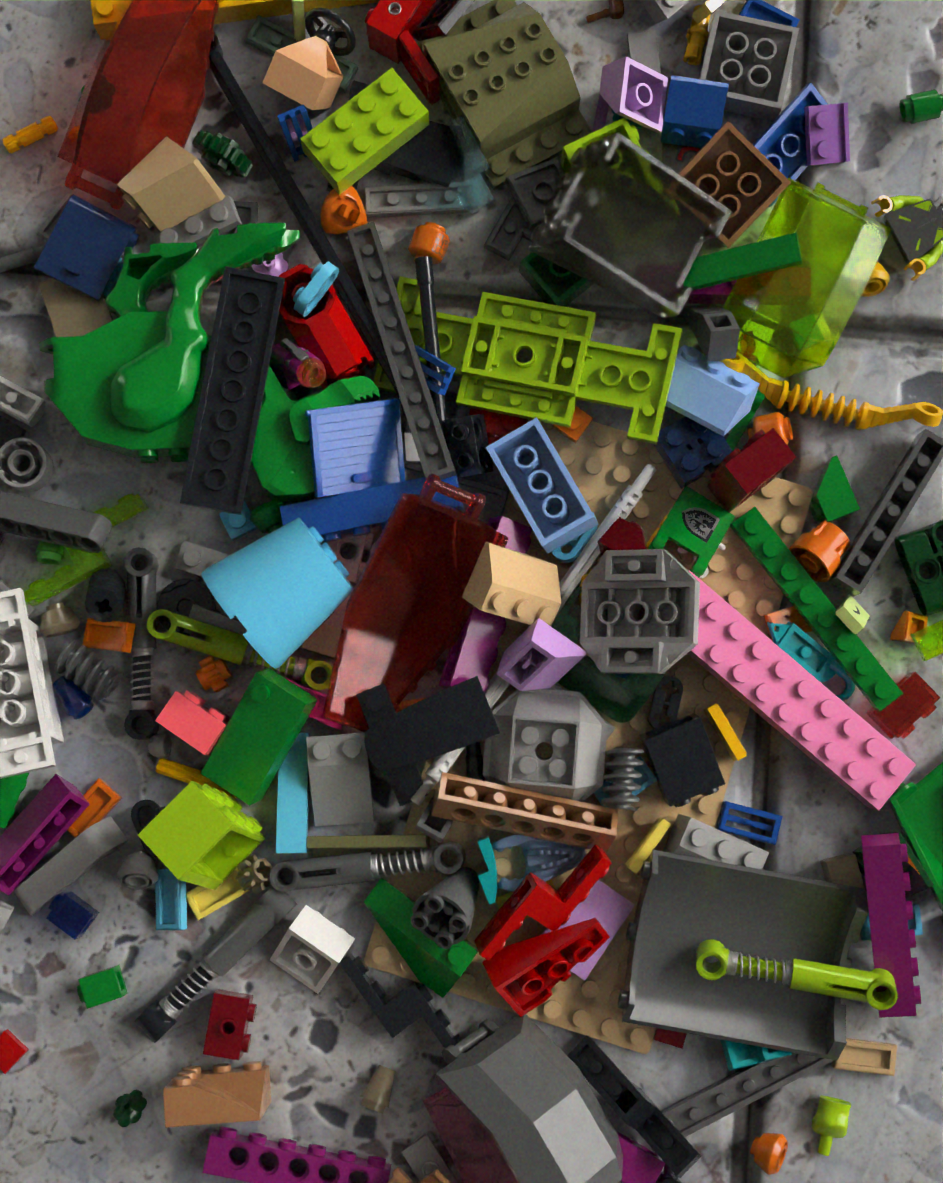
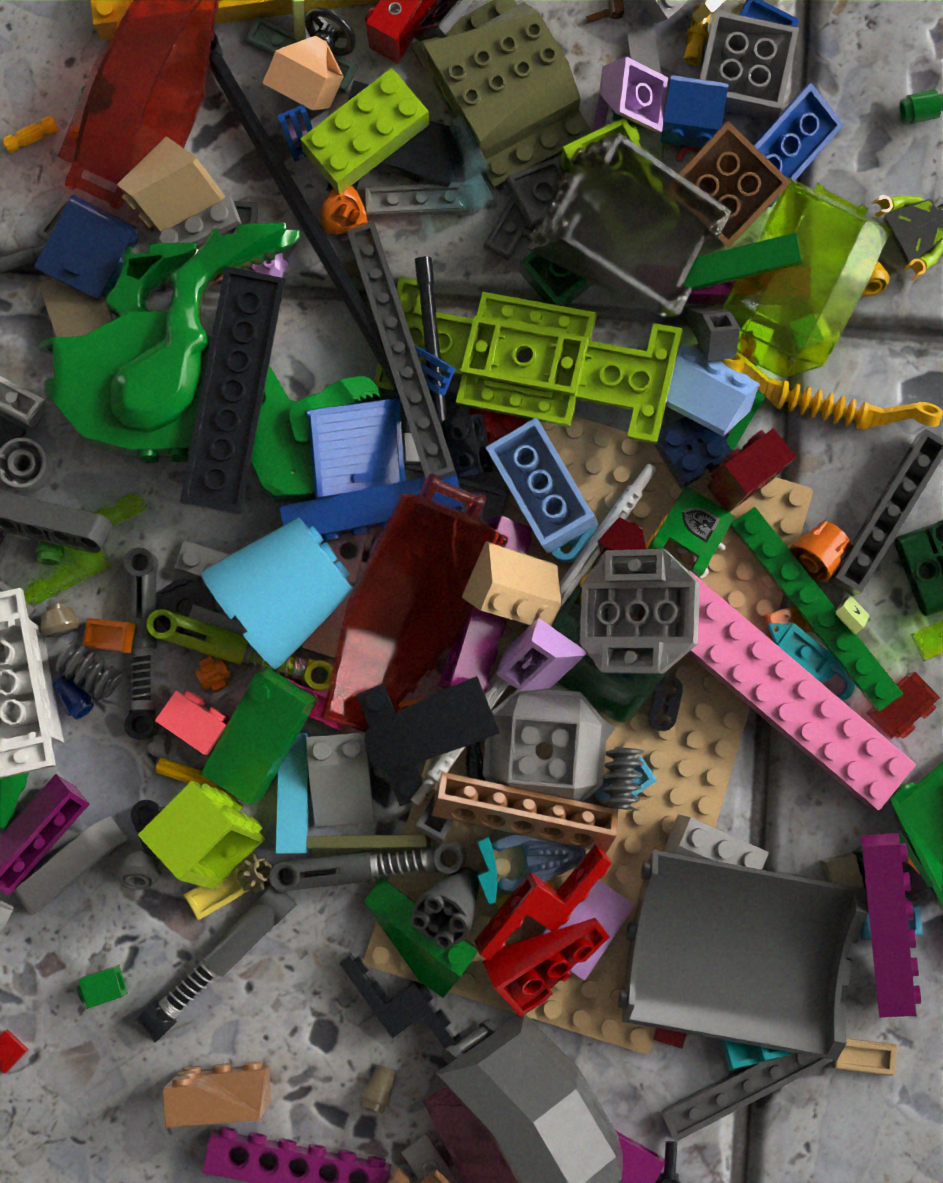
(71, 914): clear blue brick -> none
(101, 800): orange tile -> none
(105, 595): black piece -> none
(129, 1108): dark green plant -> none
(170, 902): medium azure tile -> none
(222, 154): dark green gear -> none
(229, 1024): dark red brick -> none
(237, 524): medium azure plate -> none
(267, 516): green cone -> none
(296, 366): plate -> none
(312, 949): white slope -> none
(322, 279): medium azure plate -> none
(325, 330): red brick -> none
(419, 68): red tile -> none
(429, 241): orange head -> none
(579, 424): orange plate -> none
(634, 1107): black bracket -> none
(647, 844): light yellow tile -> none
(682, 760): black brick -> none
(724, 816): blue tile -> none
(725, 732): yellow tile -> none
(769, 1151): orange cone -> none
(772, 420): orange head -> none
(801, 975): lime piece -> none
(827, 134): medium lavender plate -> none
(830, 1121): lime piece -> none
(833, 494): green slope -> none
(908, 624): orange slope -> none

